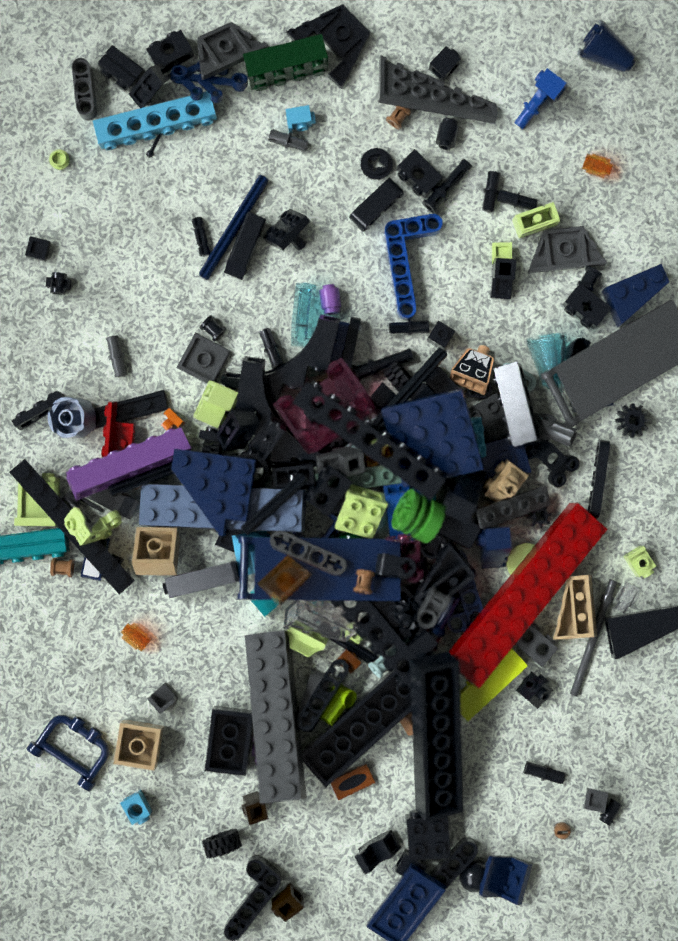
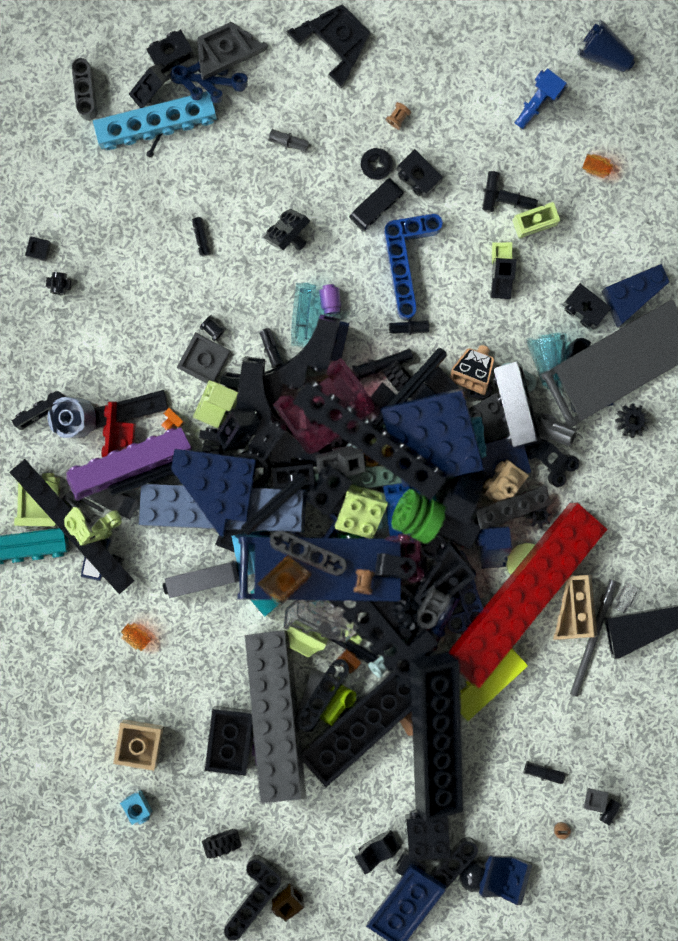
(59, 159): yellowish green plate -> none
(62, 567): medium nougat bush -> none
(77, 725): dark blue bar -> none
(116, 356): dark grey pin -> none
(120, 68): black brick -> none
(156, 551): tan brick -> none
(162, 698): dark grey panel -> none
(233, 227): dark blue axle -> none
(245, 245): black piece -> none
(253, 809): dark brown brick -> none
(286, 62): dark green brick -> none
(299, 118): medium azure brick -> none
(351, 341): black beam -> none
(352, 781): dark orange tile -> none
(429, 94): dark grey wing -> none
(440, 335): black brick -> none
(442, 192): black pin -> none
(445, 63): black brick -> none
(447, 133): black brick -> none
(531, 645): dark grey brick -> none
(535, 689): black brick -> none
(565, 250): dark grey wing -> none
(590, 278): black bush -> none
(598, 478): black beam -> none
(633, 559): yellowish green brick -> none

